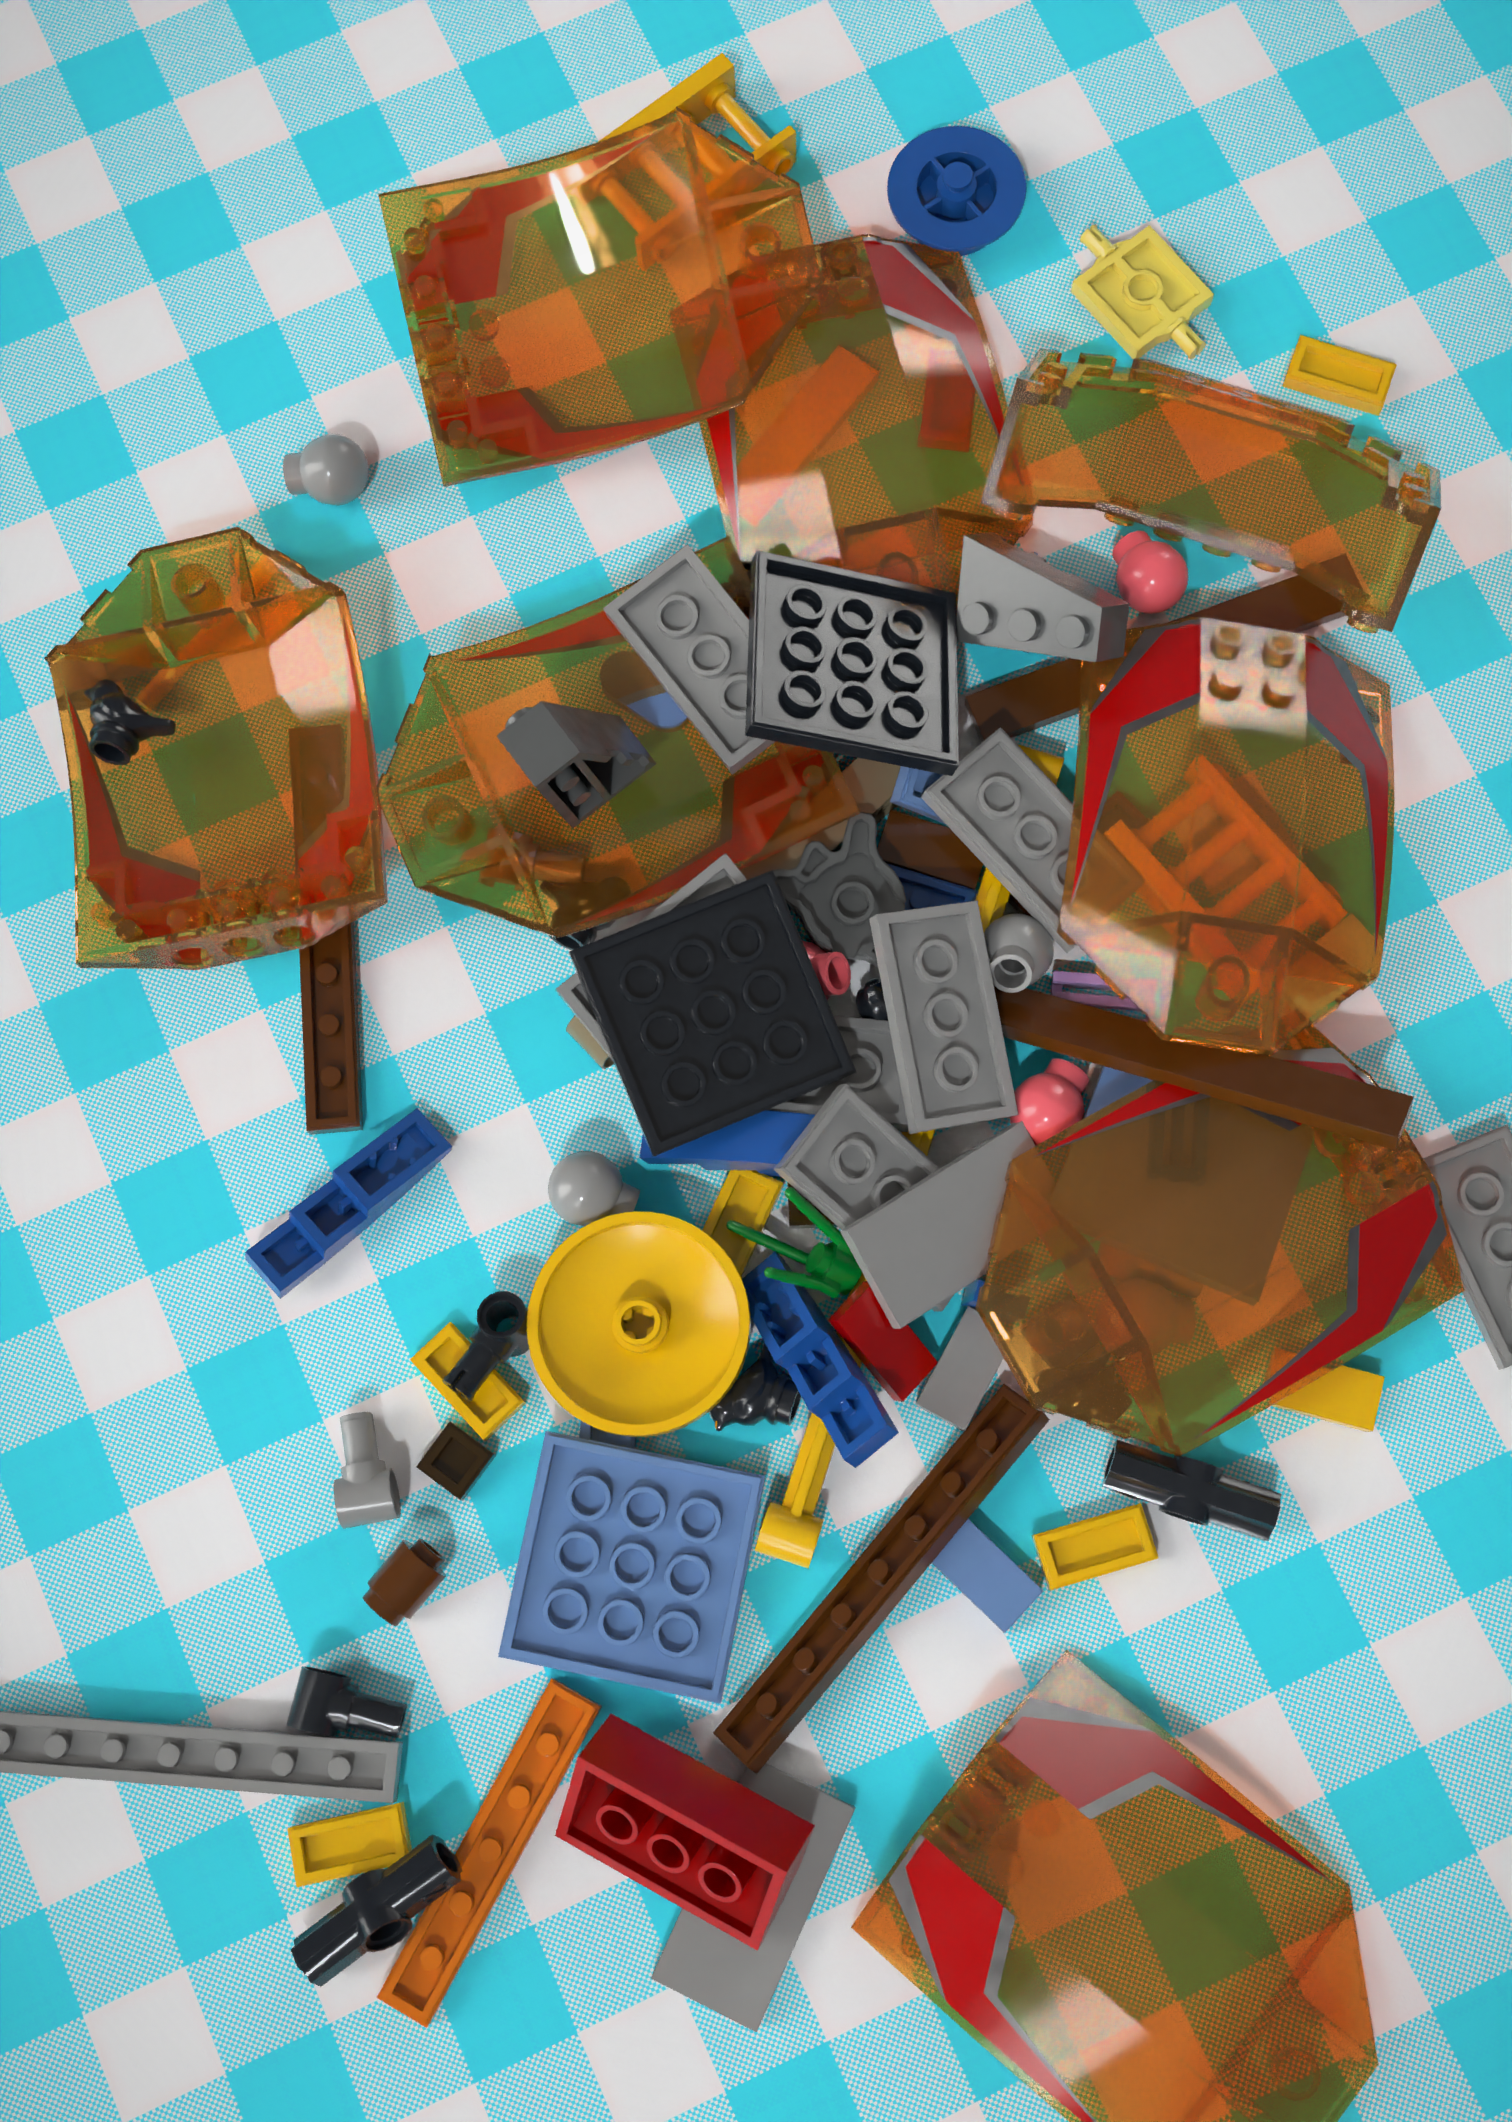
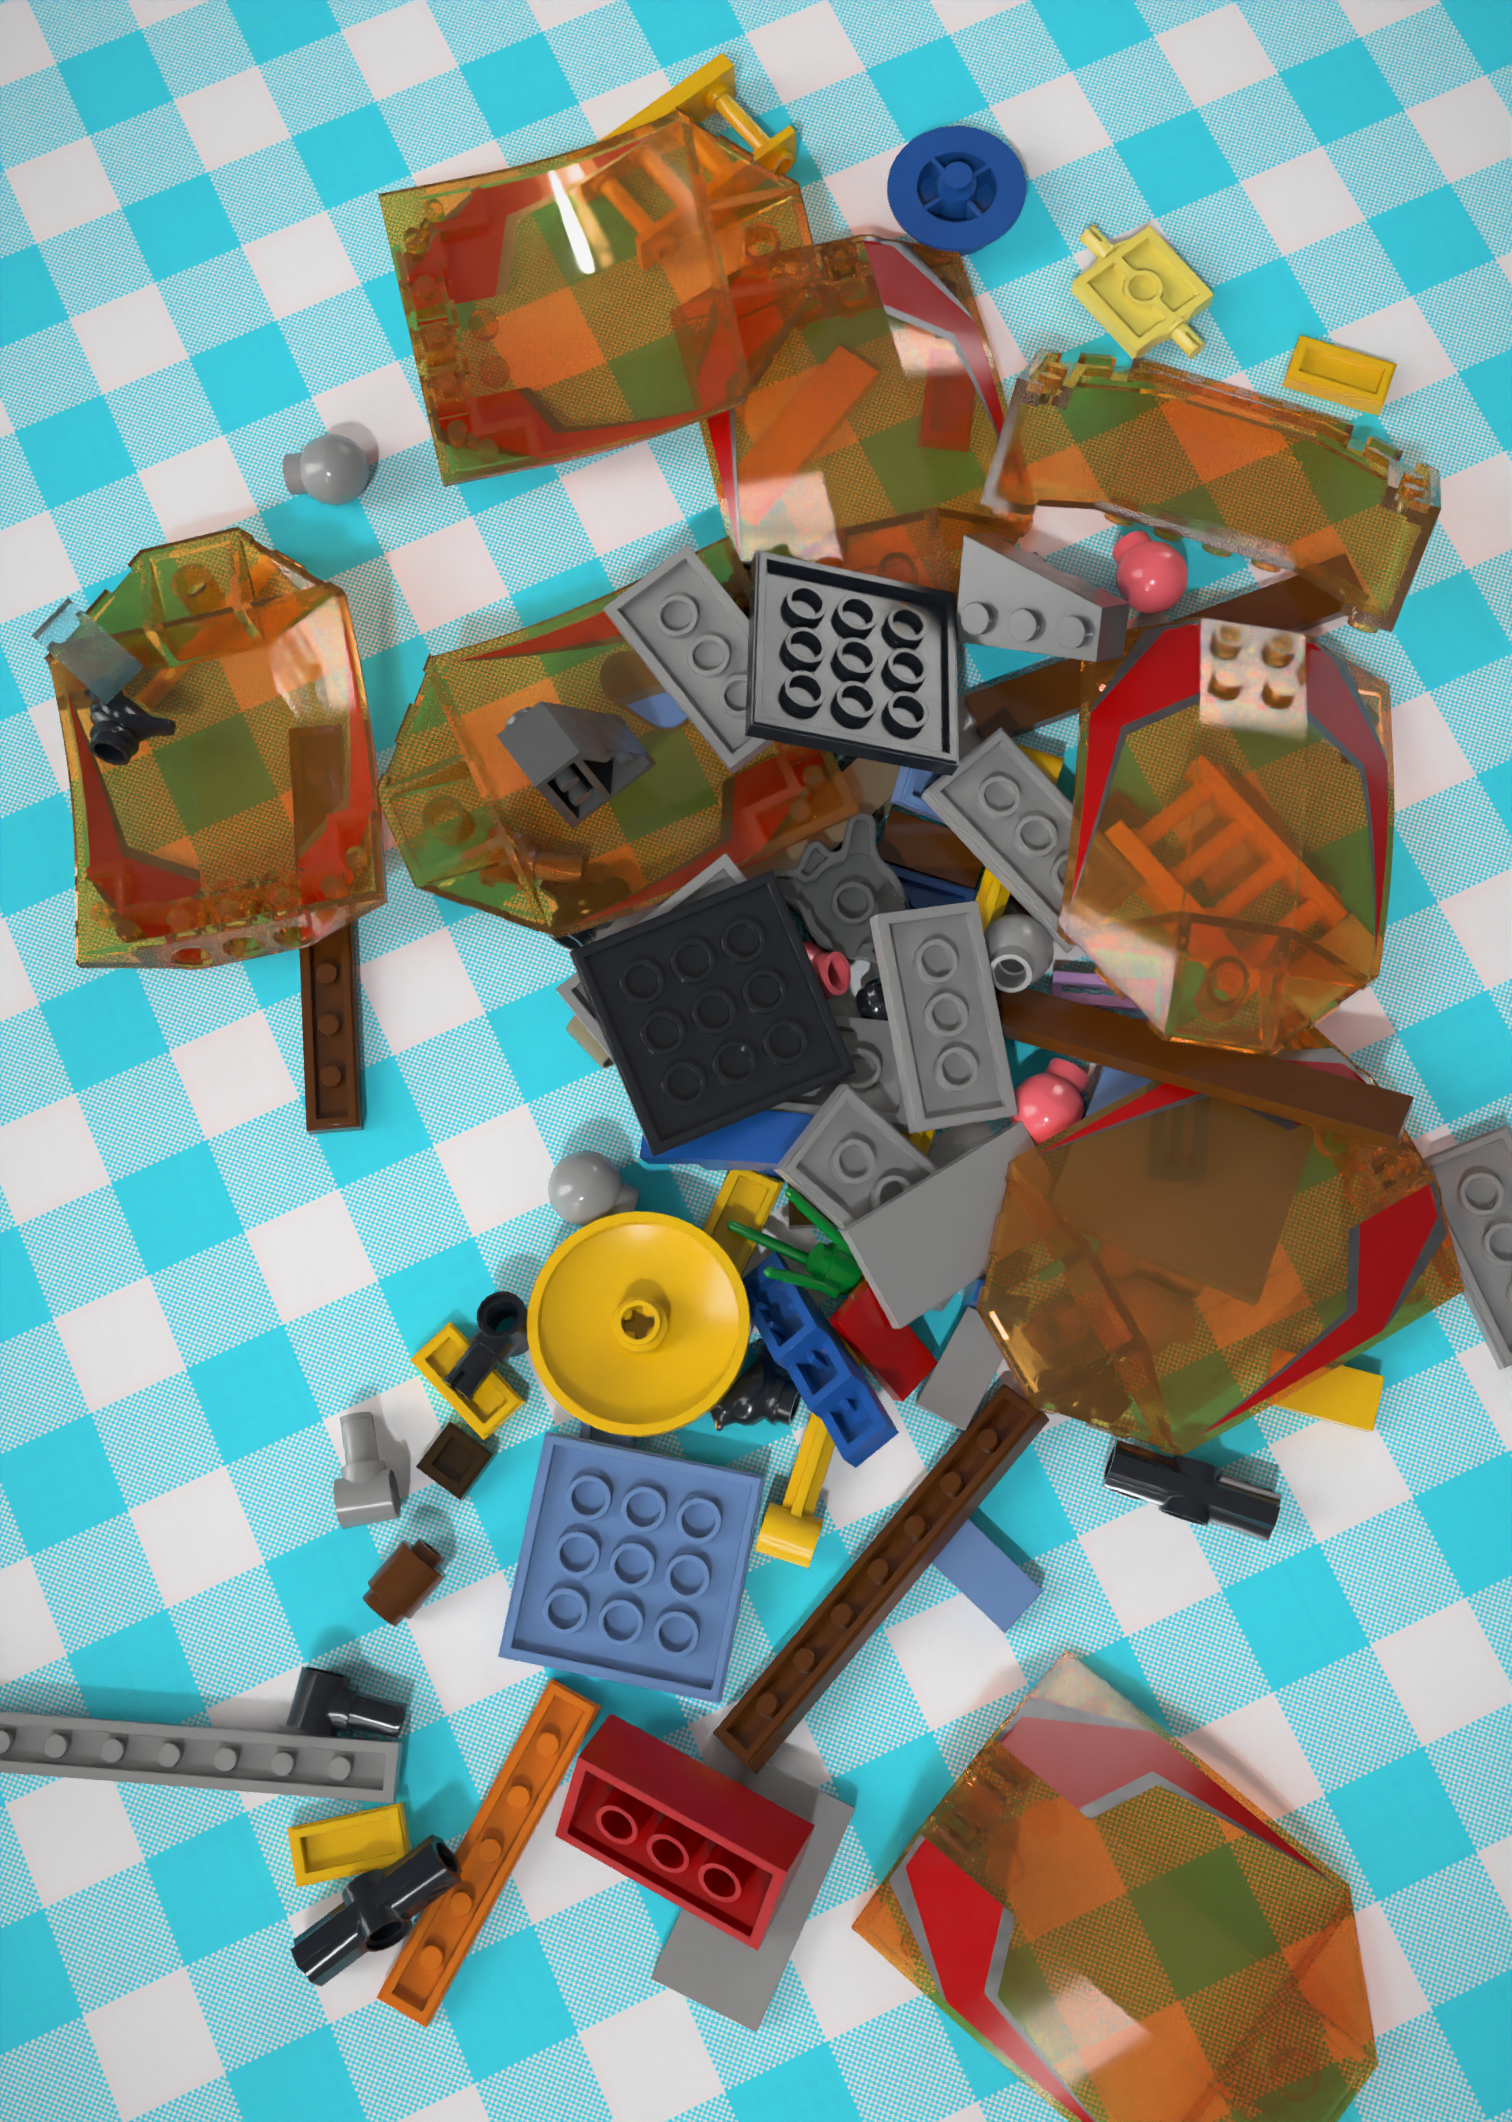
(87, 651): none -> clear light blue tile
(348, 1203): blue slope -> none
(1095, 1546): yellow tile -> none

